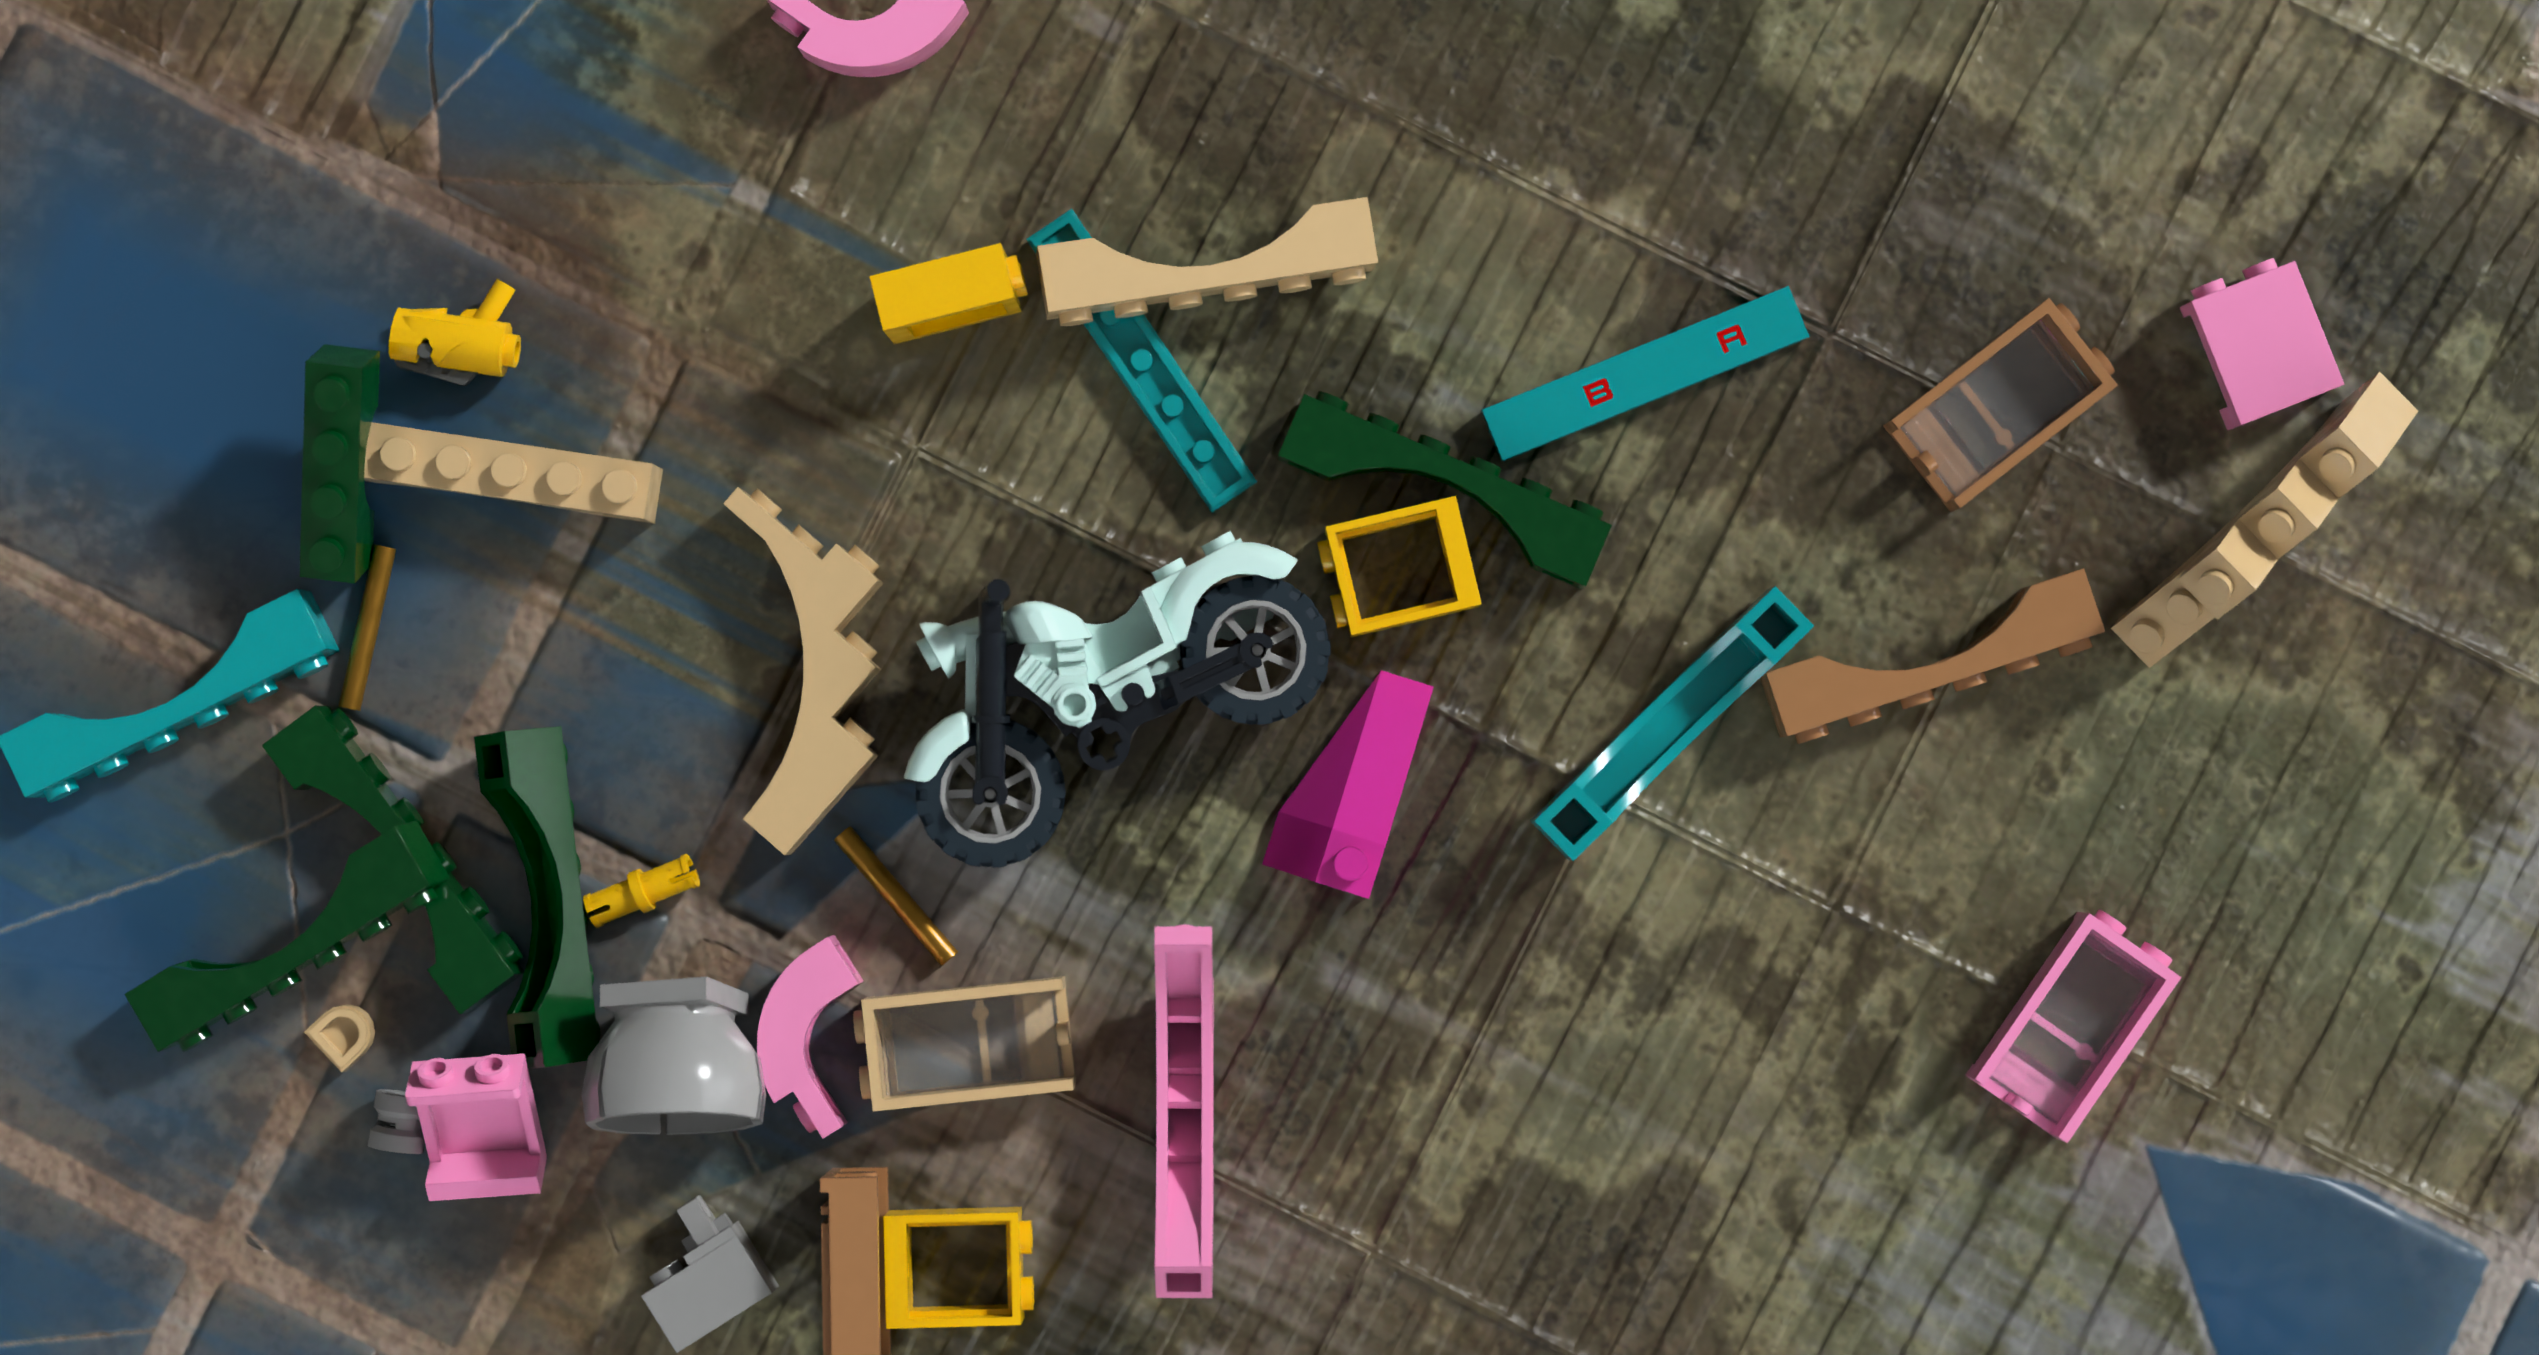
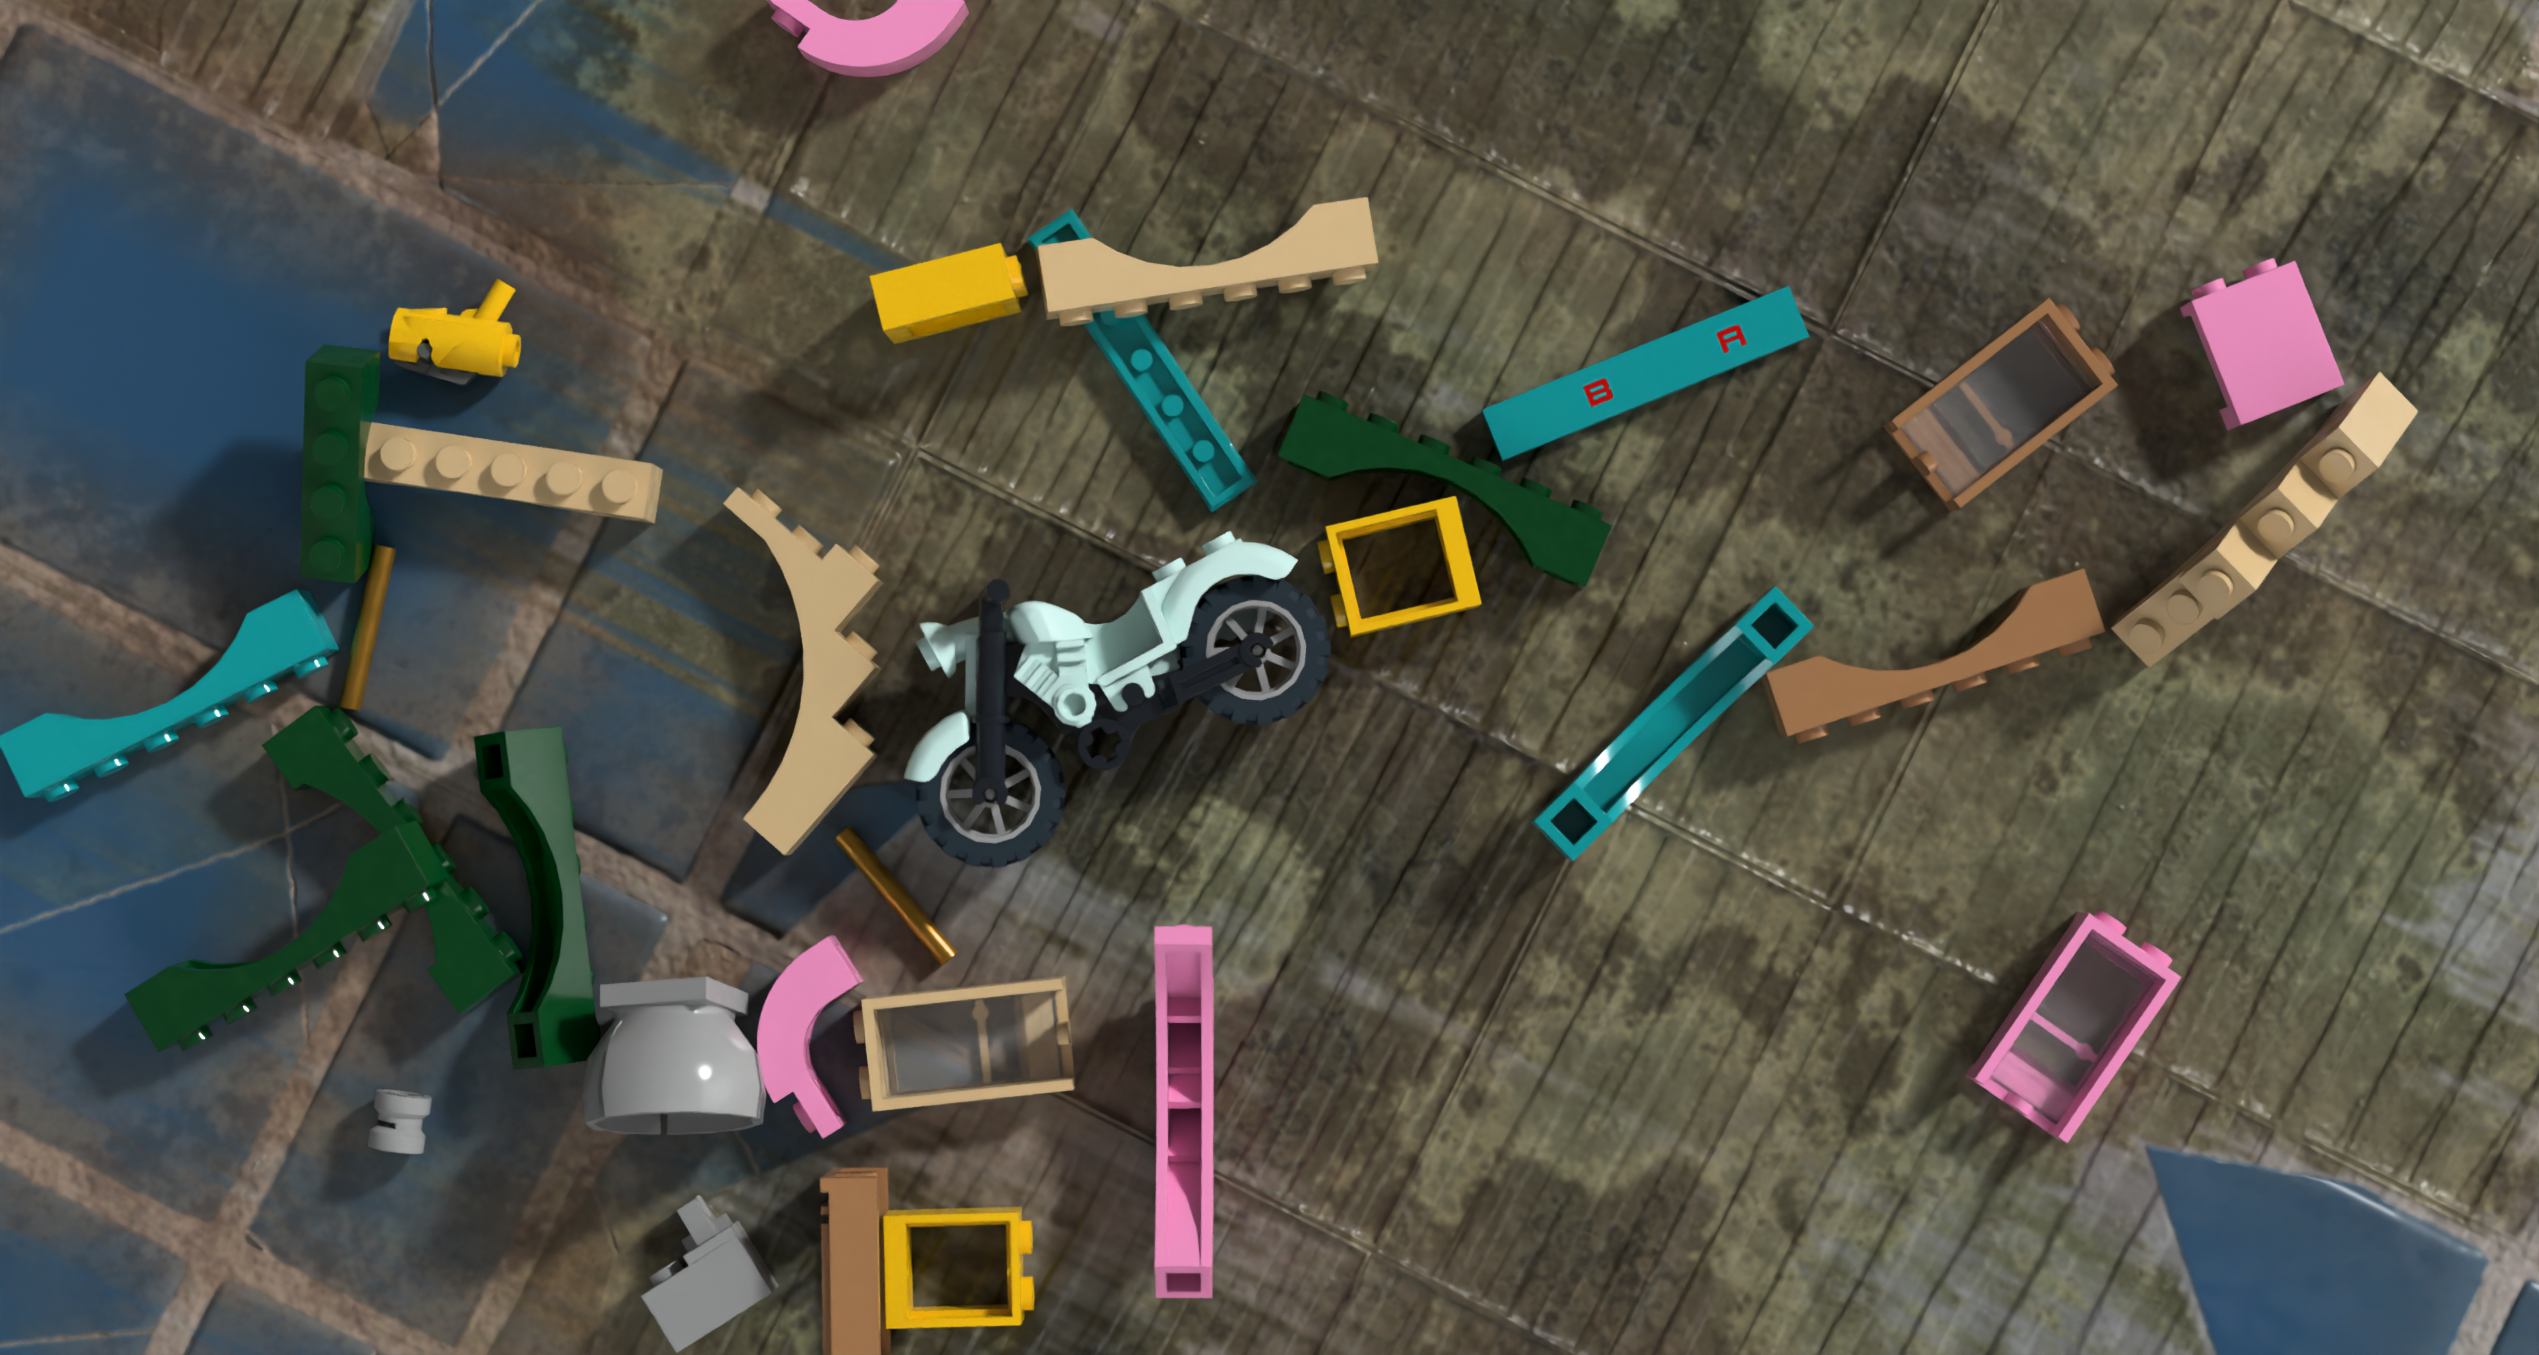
(343, 1034): tan tile -> none
(478, 1126): bright pink panel -> none
(641, 890): yellow pin -> none
(1347, 801): dark pink wedge -> none

